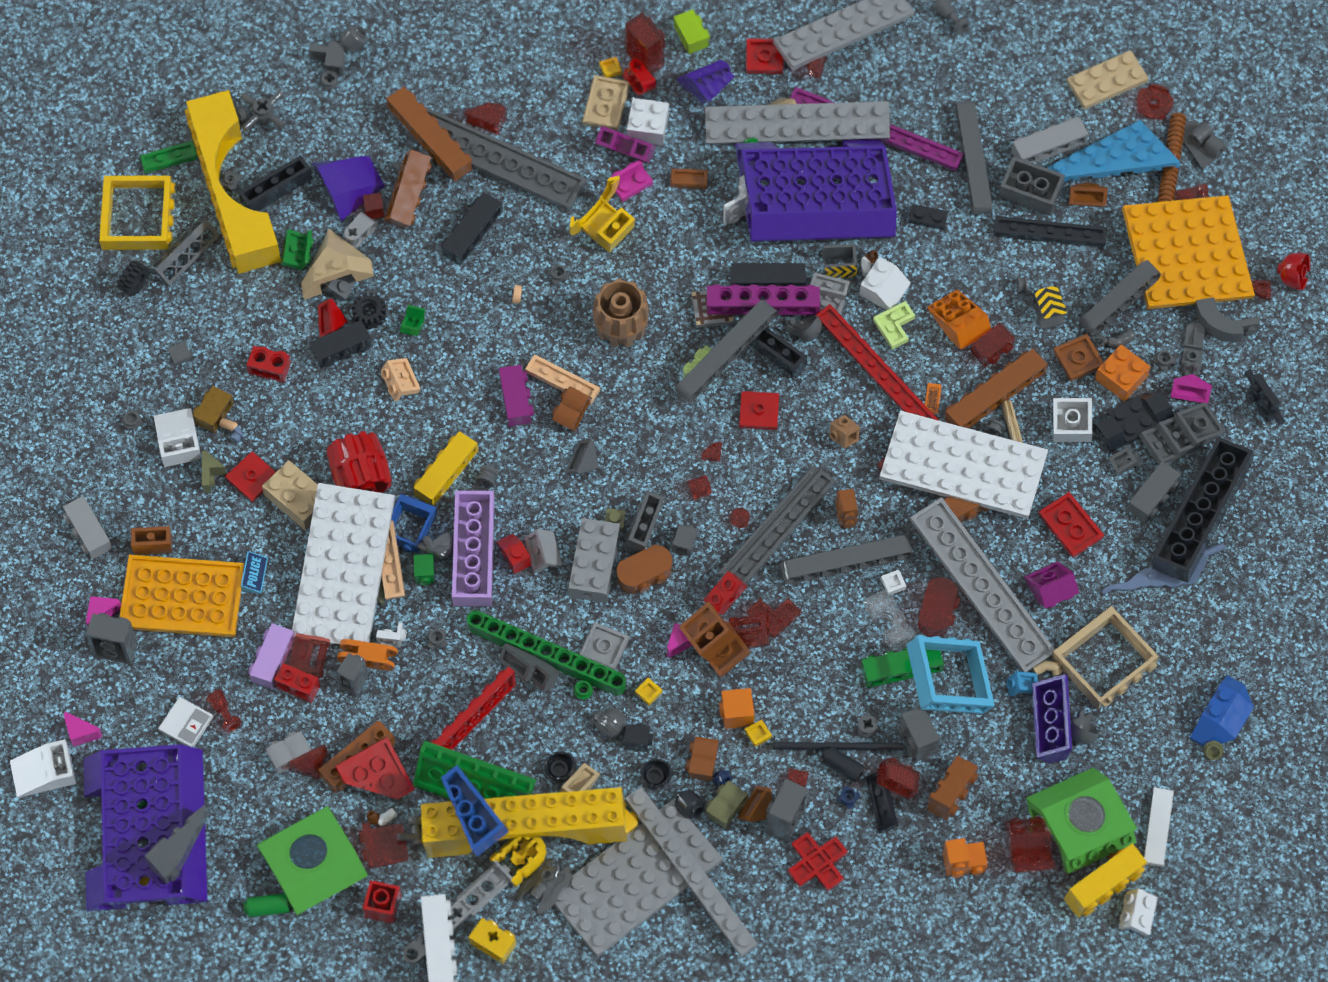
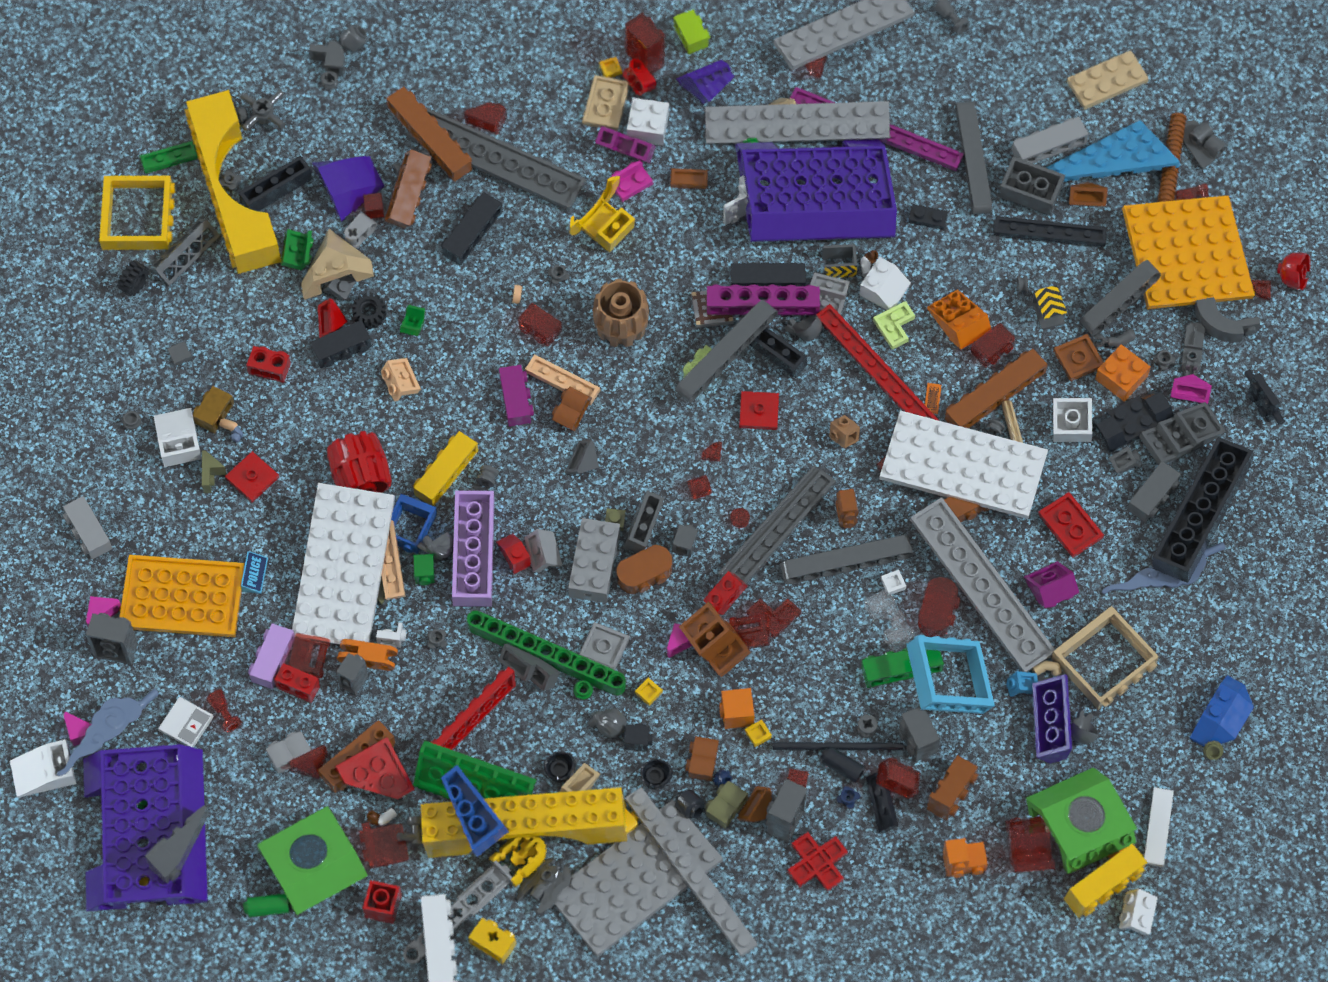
(107, 724): none -> sand blue piece
(151, 540): dark orange brick -> none
(292, 493): tan brick -> none
(539, 325): none -> clear red brick
(763, 57): red plate -> none
(1150, 110): clear red plate -> none

